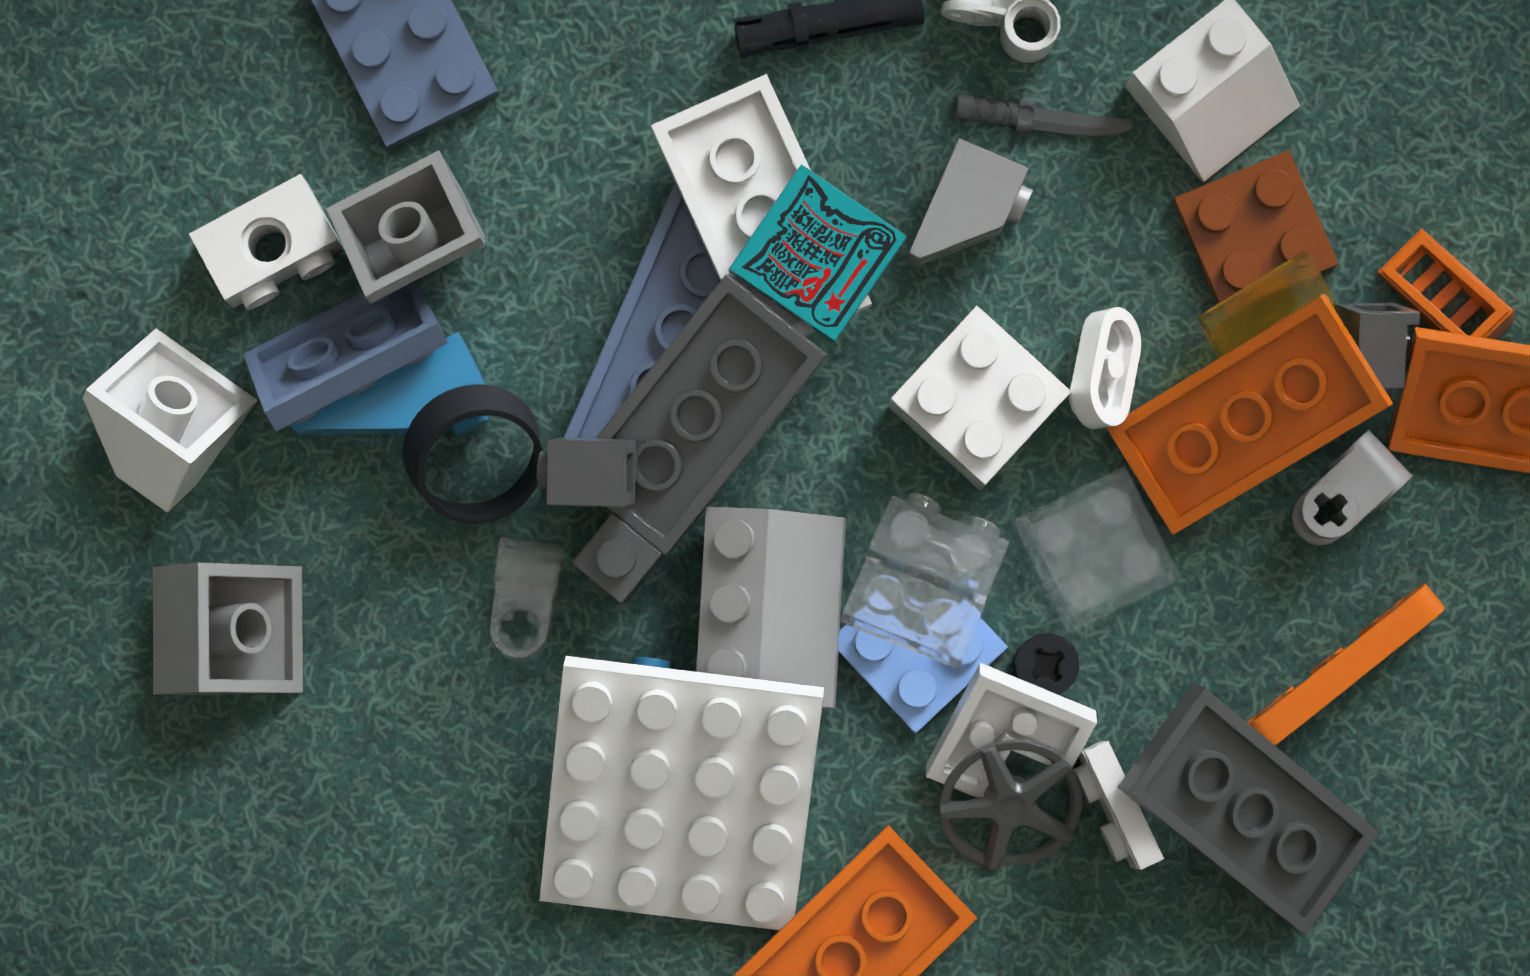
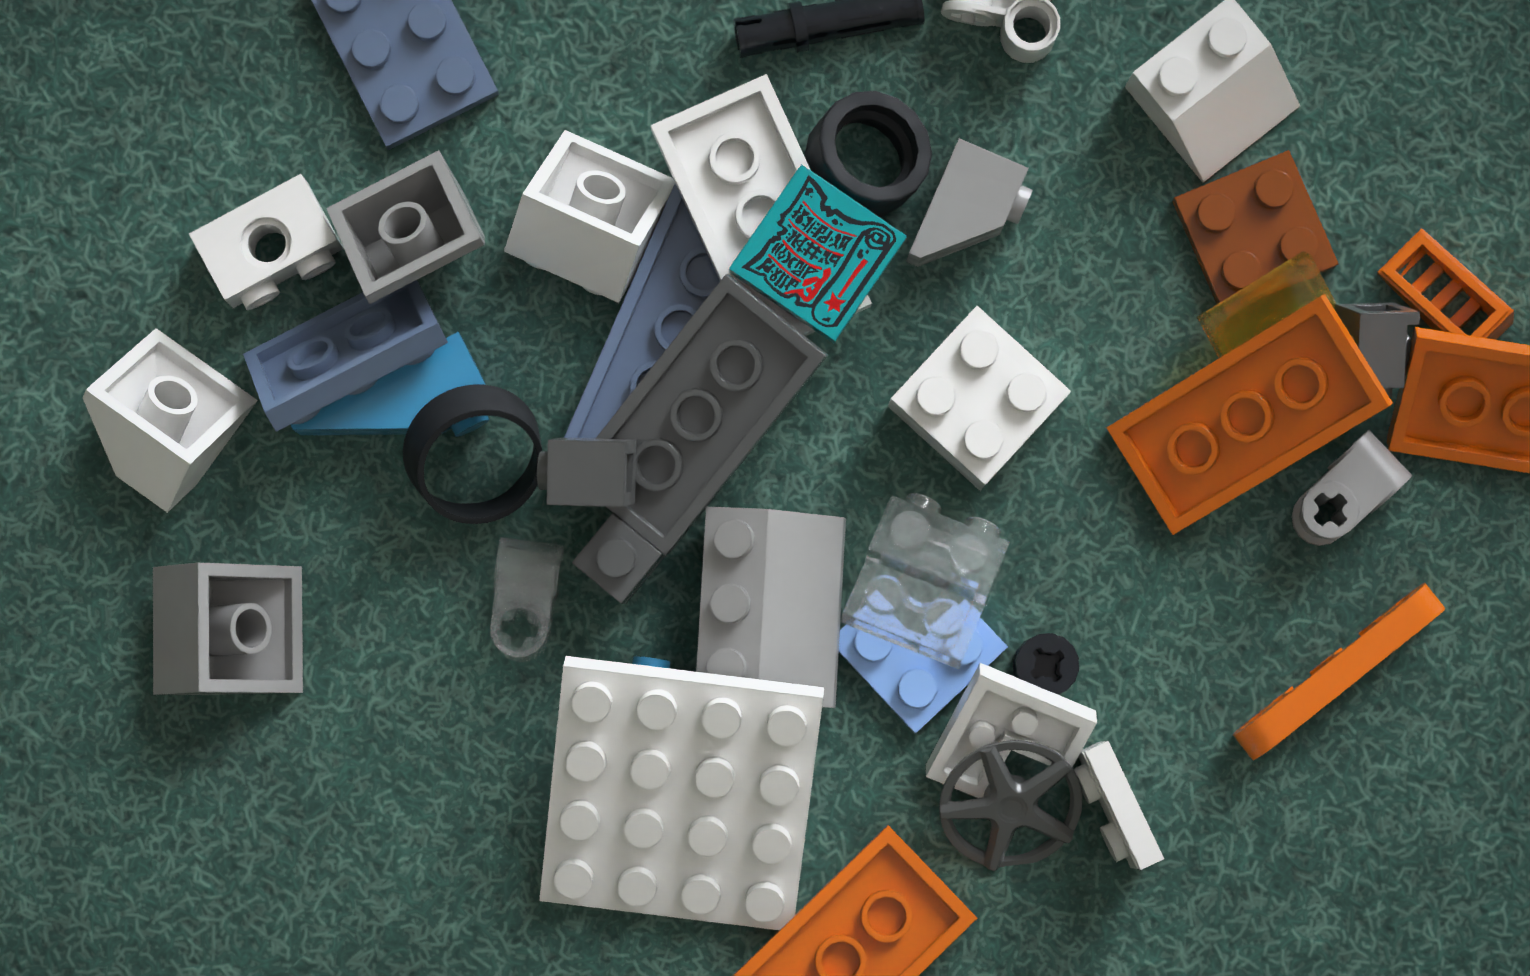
(589, 216): none -> white slope
(894, 121): none -> black tyre
(1029, 118): dark grey piece -> none
(1096, 550): clear plate -> none
(1105, 368): white plate -> none
(1248, 809): dark grey plate -> none

